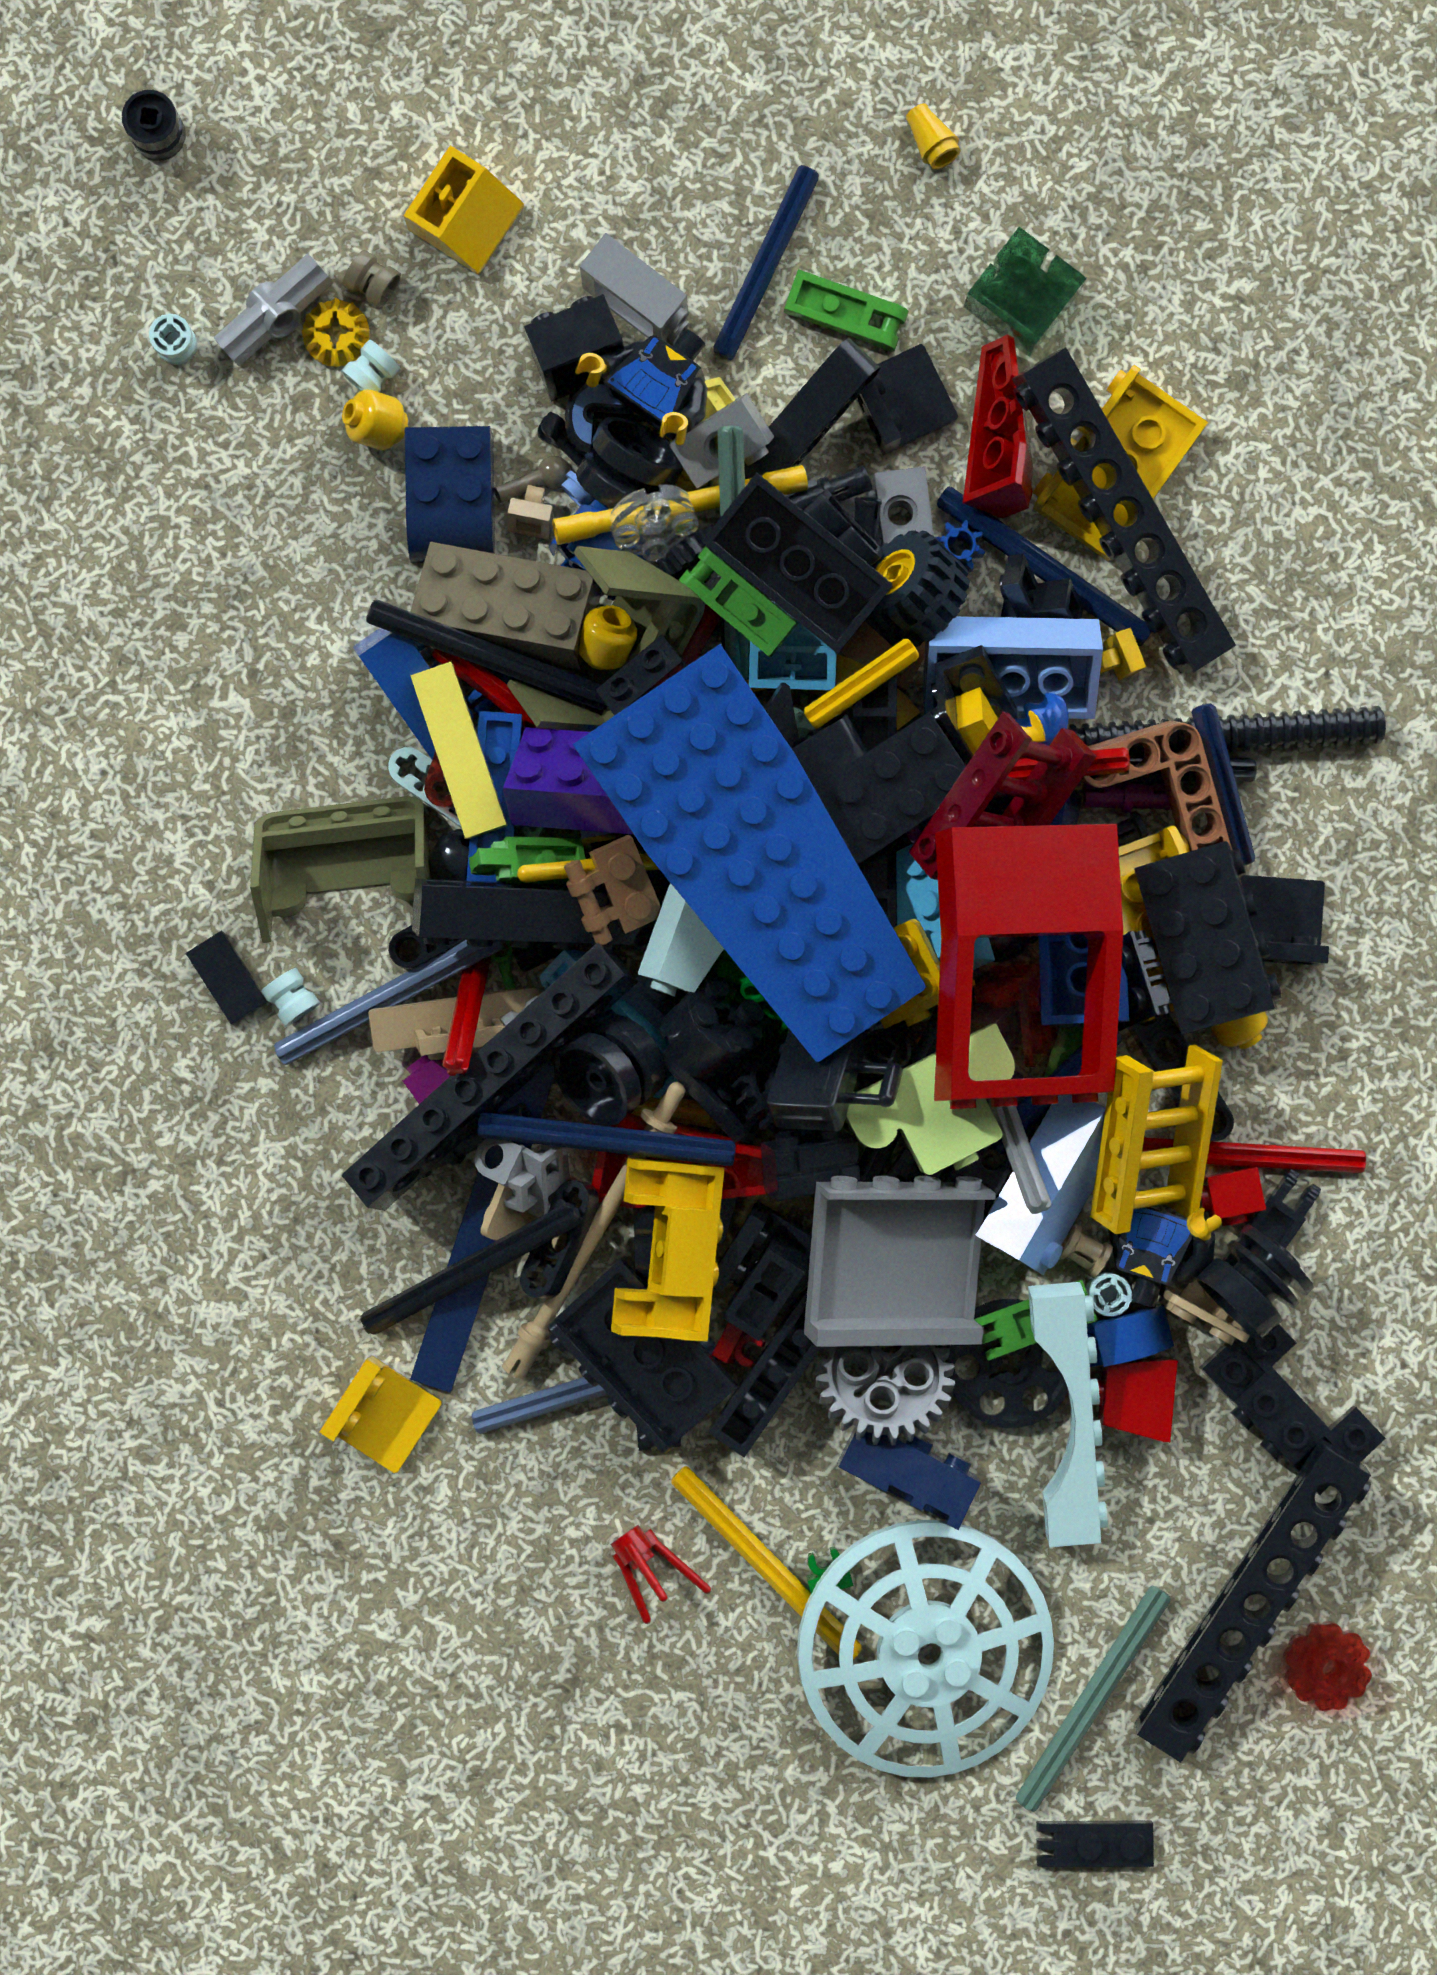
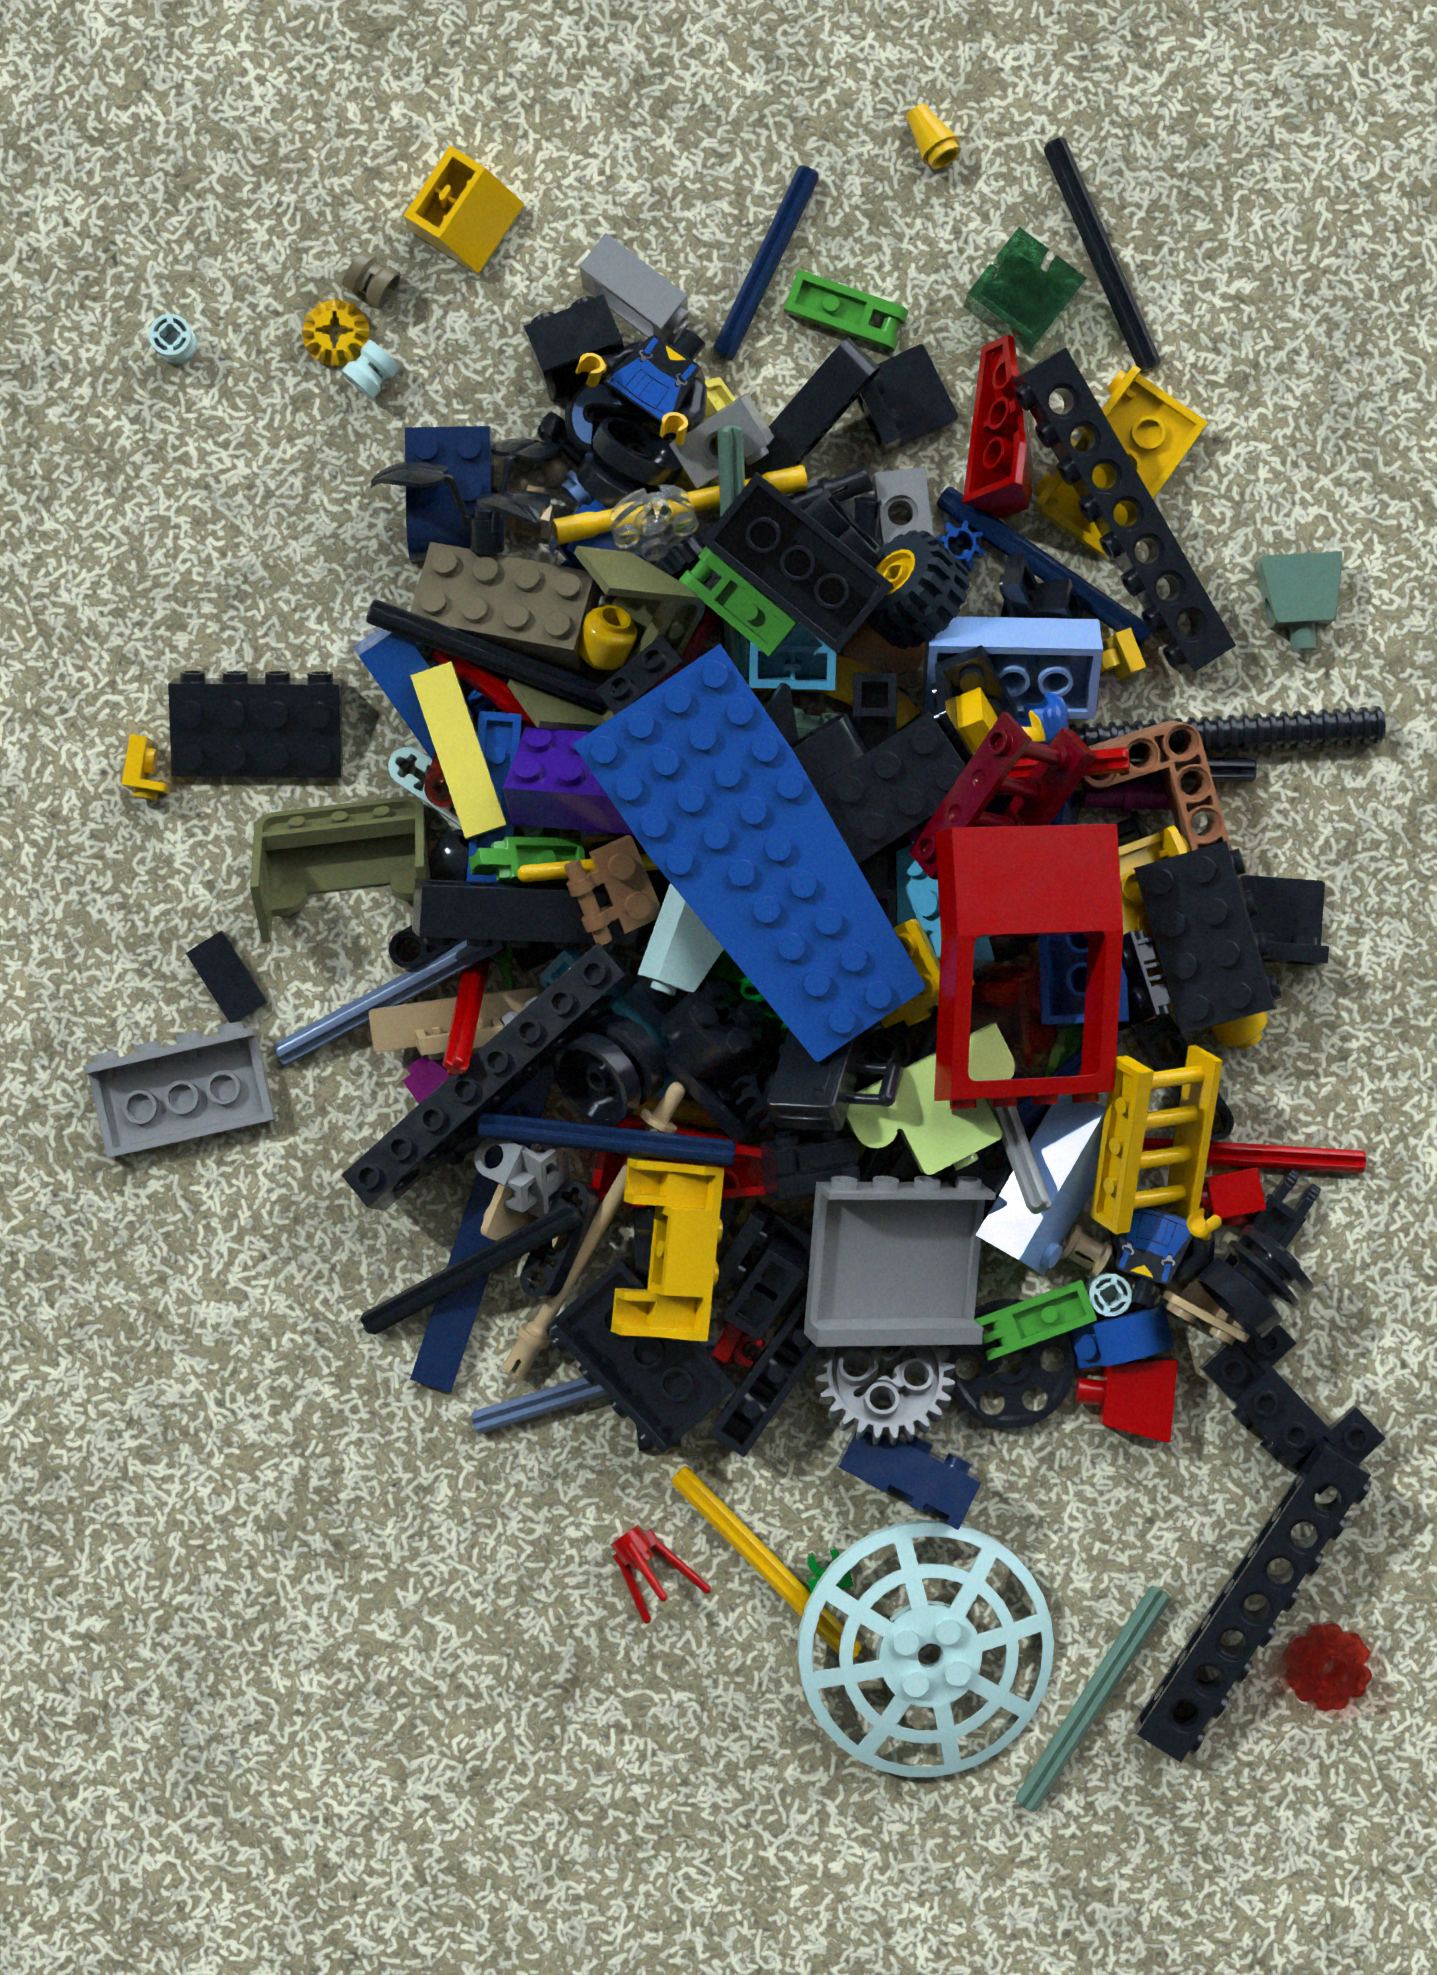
(139, 761): none -> yellow bracket
(153, 125): black wheel -> none
(180, 1089): none -> light grey bracket
(256, 725): none -> black bracket
(273, 310): light grey piece -> none
(290, 997): light aqua wheel -> none
(374, 419): yellow head -> none
(382, 1414): yellow bracket -> none
(488, 517): none -> black plant
(861, 683): yellow axle -> none
(1071, 1497): light aqua arch -> none
(1097, 1843): black hinge -> none
(1102, 254): none -> black axle
(1212, 737): dark blue axle -> none
(1300, 593): none -> sand green torso

